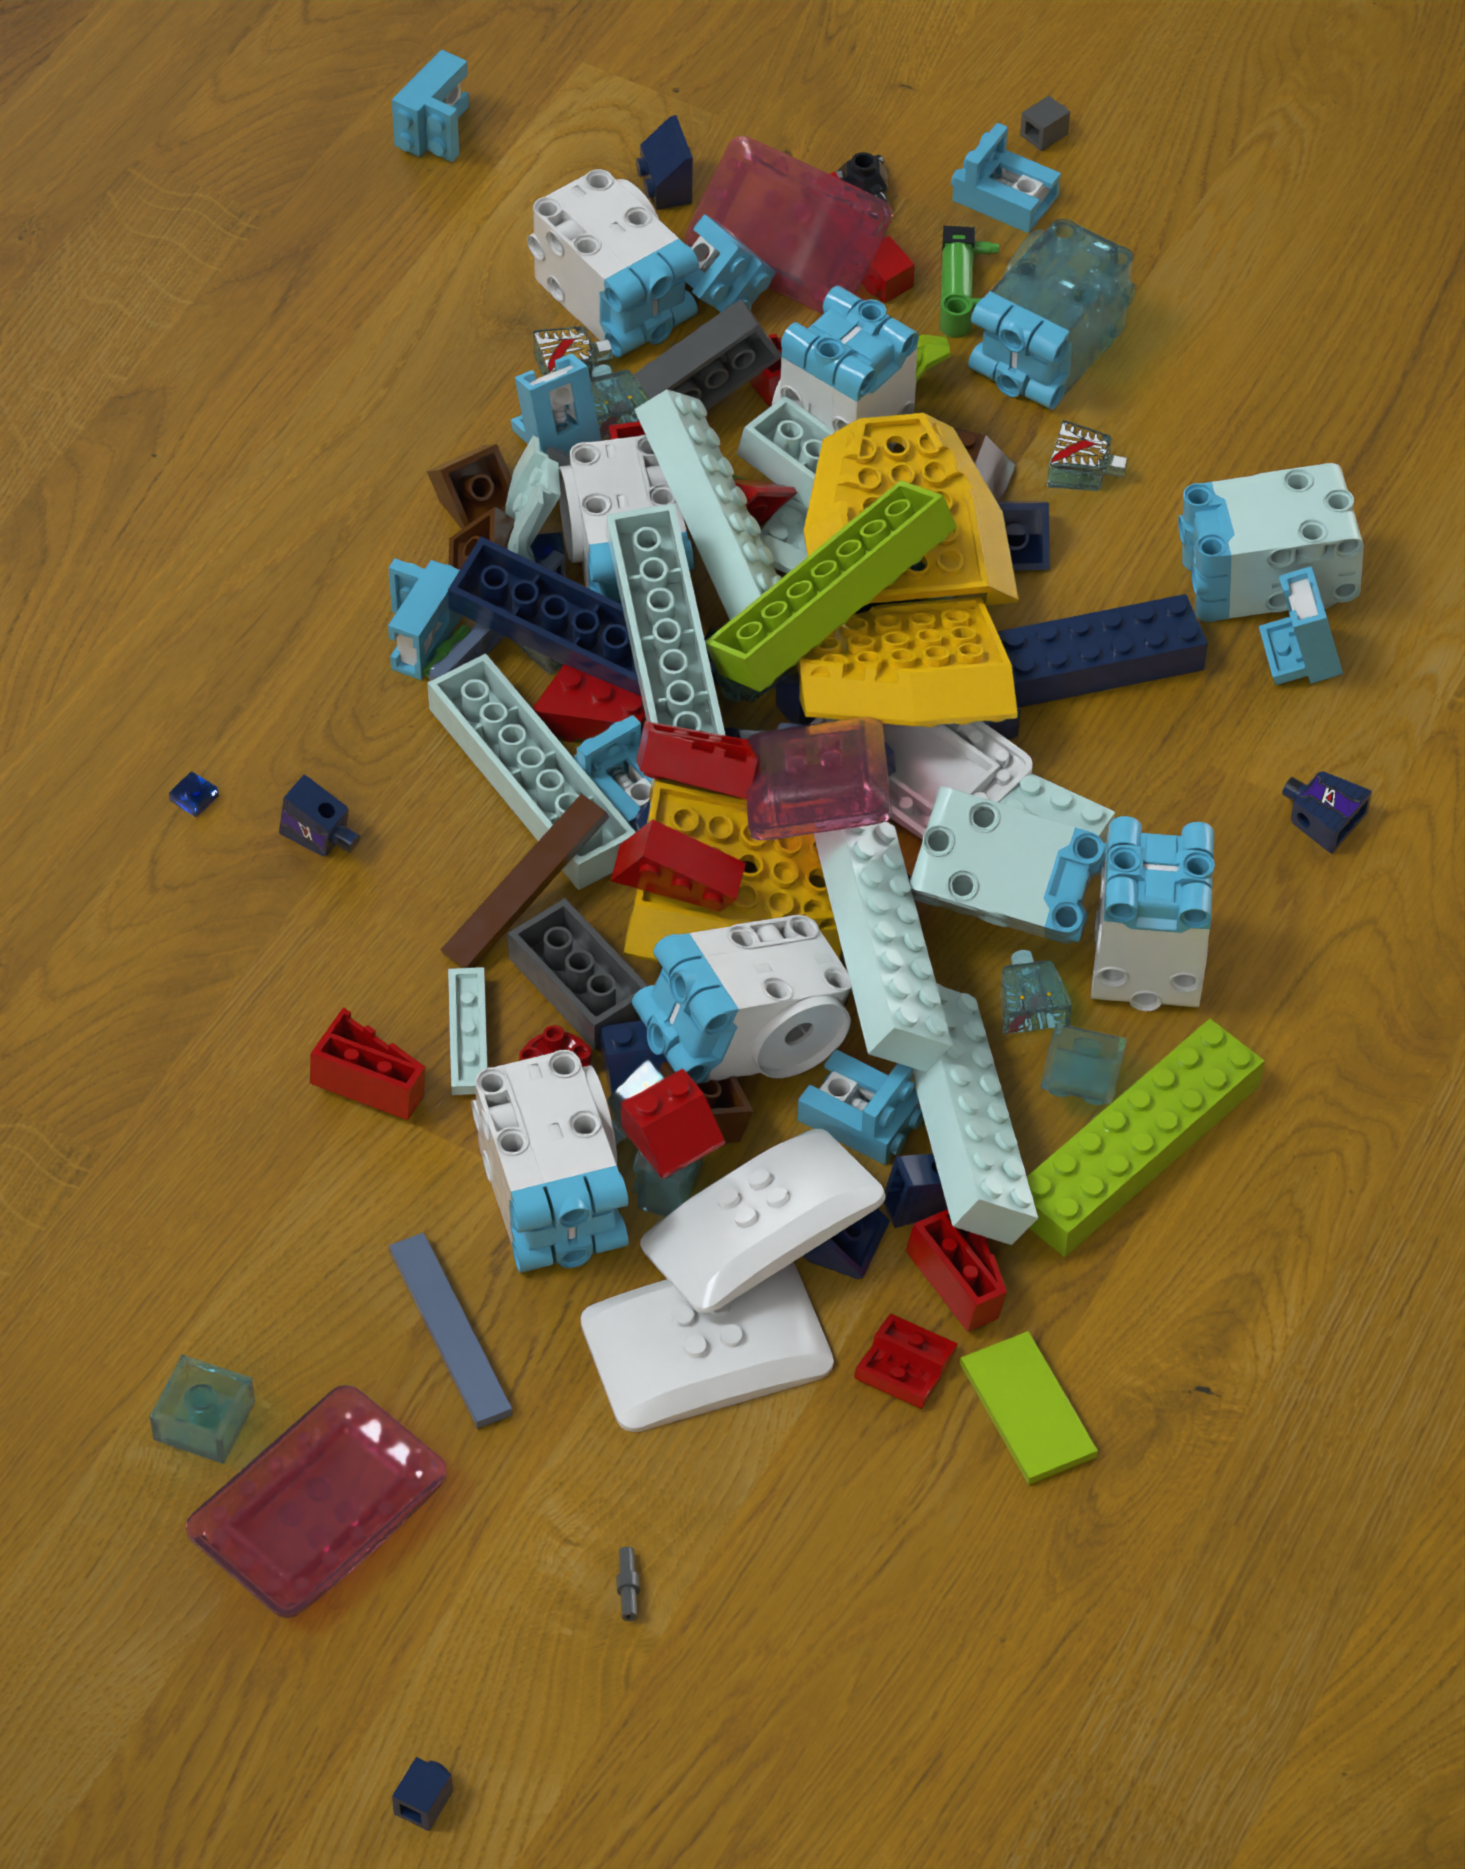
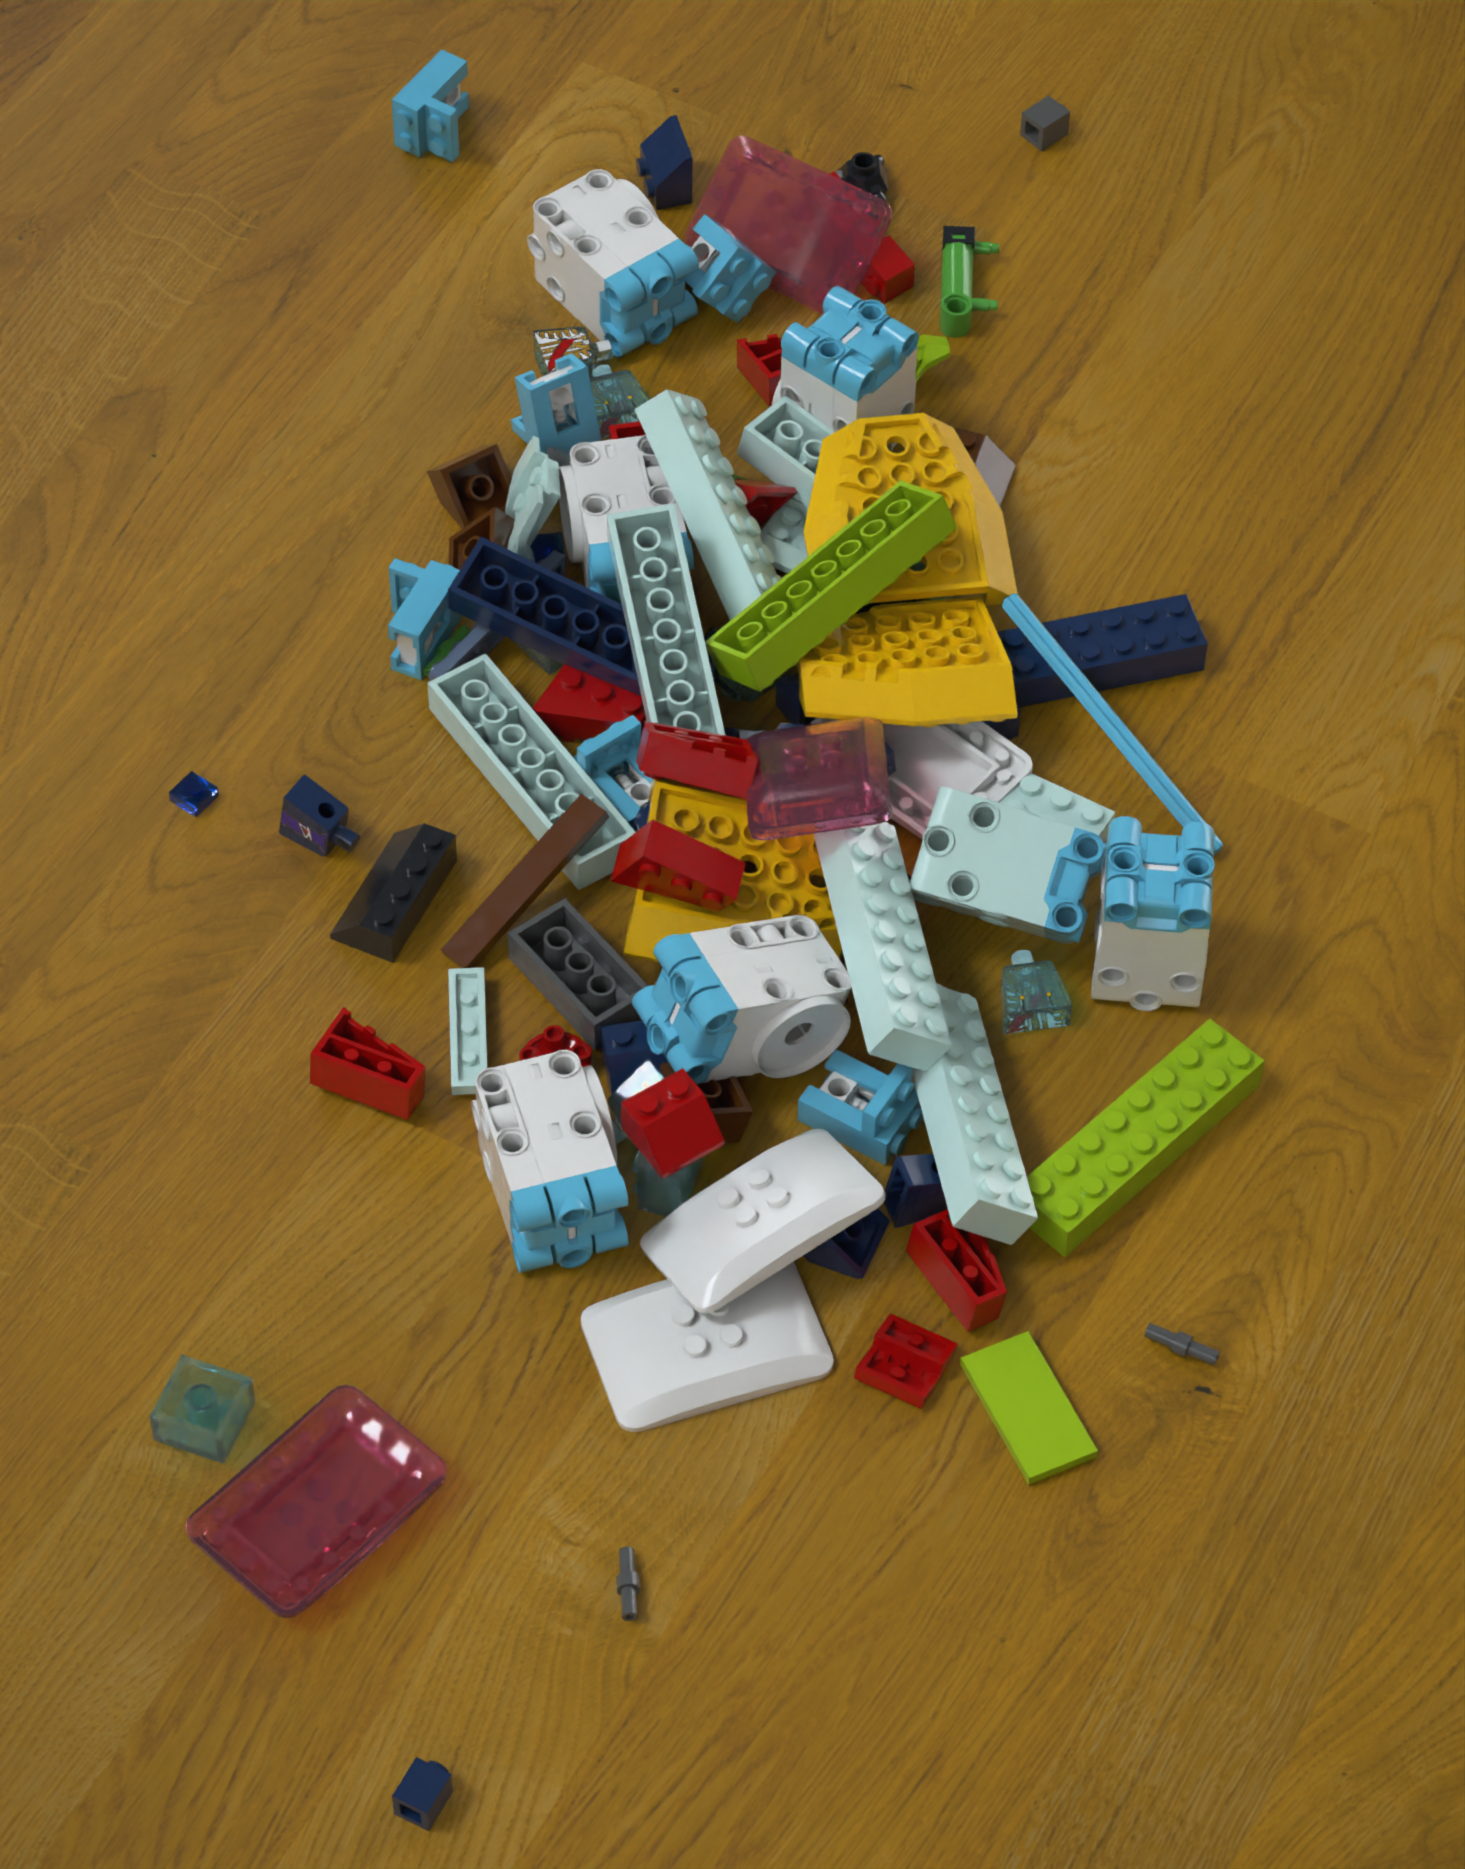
(397, 891): none -> black slope
(450, 1330): sand blue tile -> none
(713, 358): dark grey brick -> none
(1005, 183): medium azure brick -> none
(1027, 533): dark blue slope -> none
(1053, 312): clear light blue piece -> none
(1082, 459): torso -> none
(1083, 1064): clear light blue brick -> none
(1103, 713): none -> medium azure axle
(1182, 1344): none -> dark grey bar
(1266, 525): light aqua piece -> none
(1304, 641): medium azure brick -> none
(1327, 808): dark blue torso -> none

